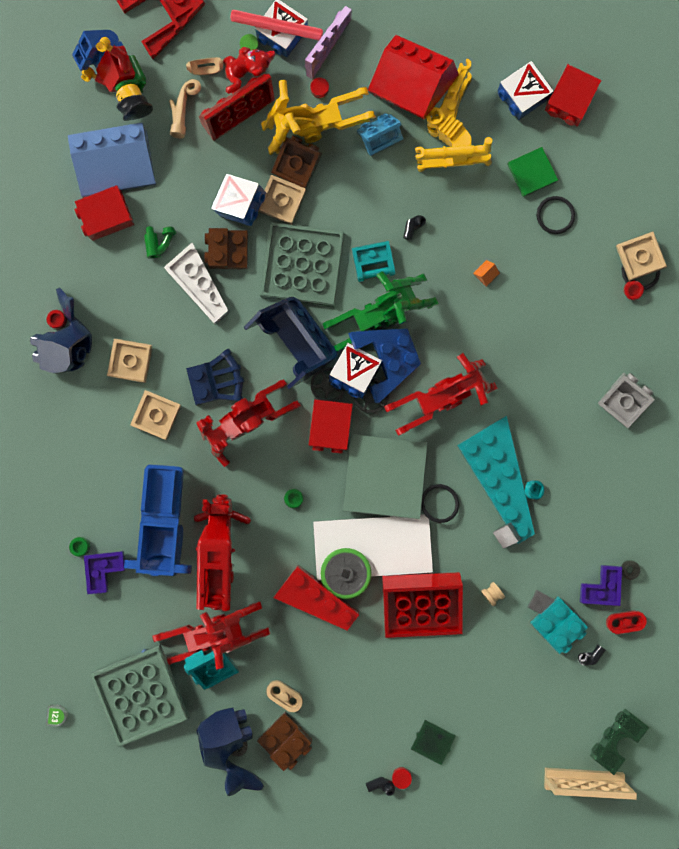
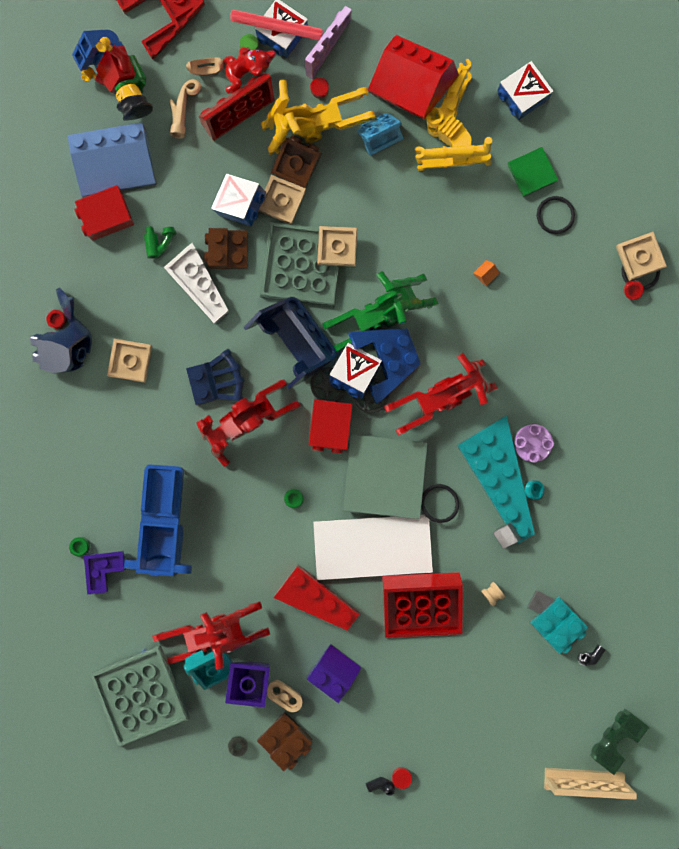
(56, 715): tile -> none
(155, 415): tan plate -> none
(215, 552): red piece -> none
(218, 739): dark blue hips -> none
(247, 684): none -> dark purple slope
(333, 673): none -> dark purple slope
(337, 246): none -> tan plate
(352, 561): dark grey wheel -> none
(372, 255): teal plate -> none
(413, 224): black arm -> none
(433, 742): clear green piece -> none
(533, 443): none -> lavender dish
(572, 95): red brick -> none
(608, 590): dark purple plate -> none
(625, 622): red plate -> none
(627, 399): light grey plate -> none
(635, 569): clear smoke plate -> none

